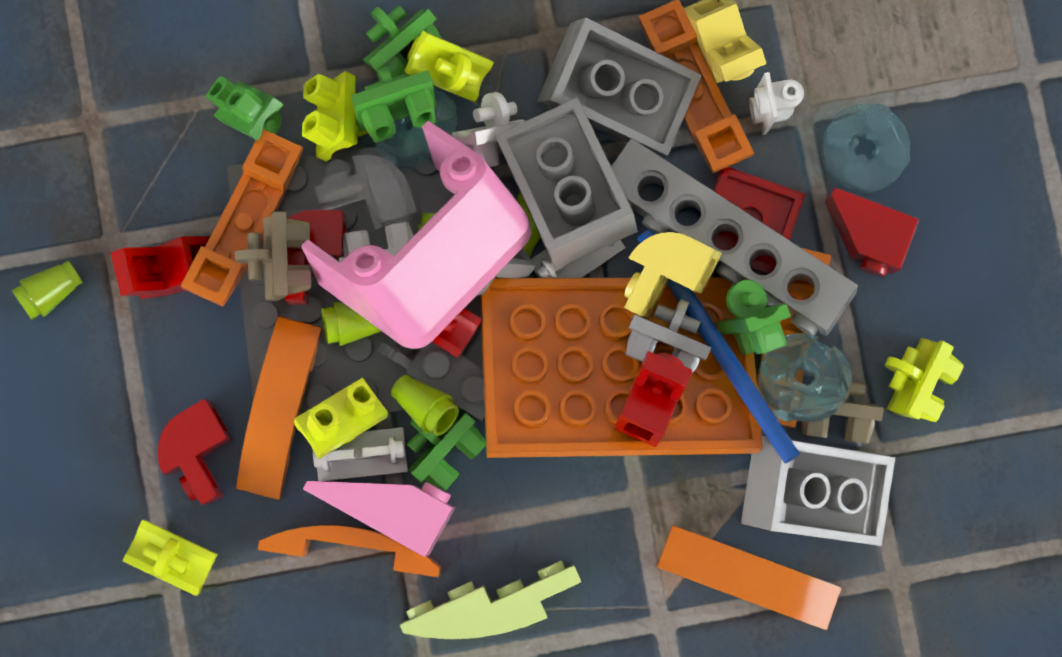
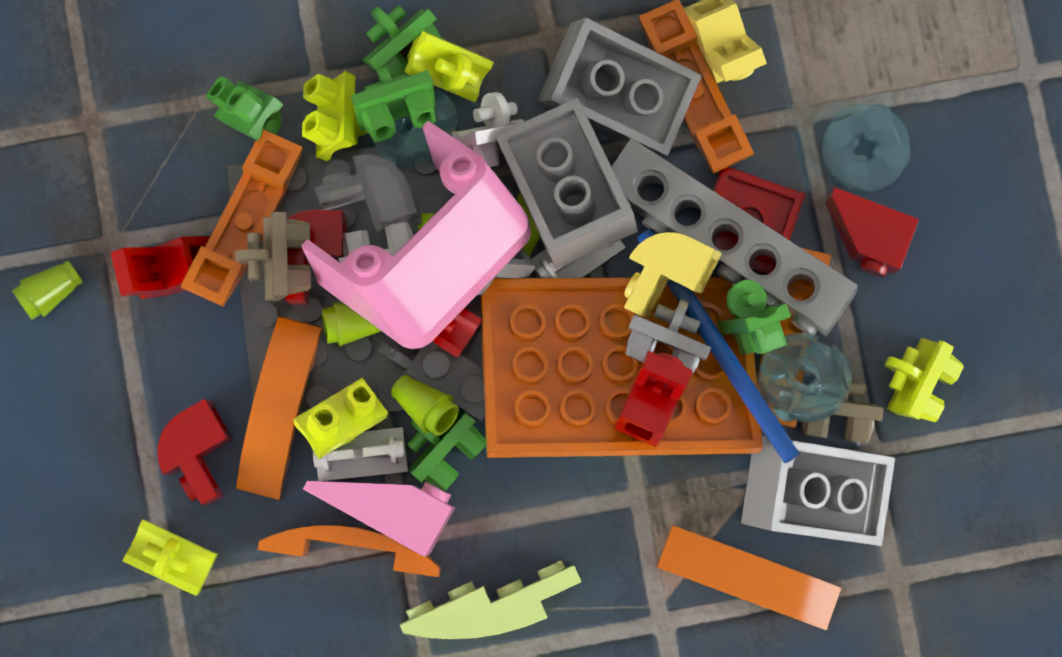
(774, 101): white hinge -> none

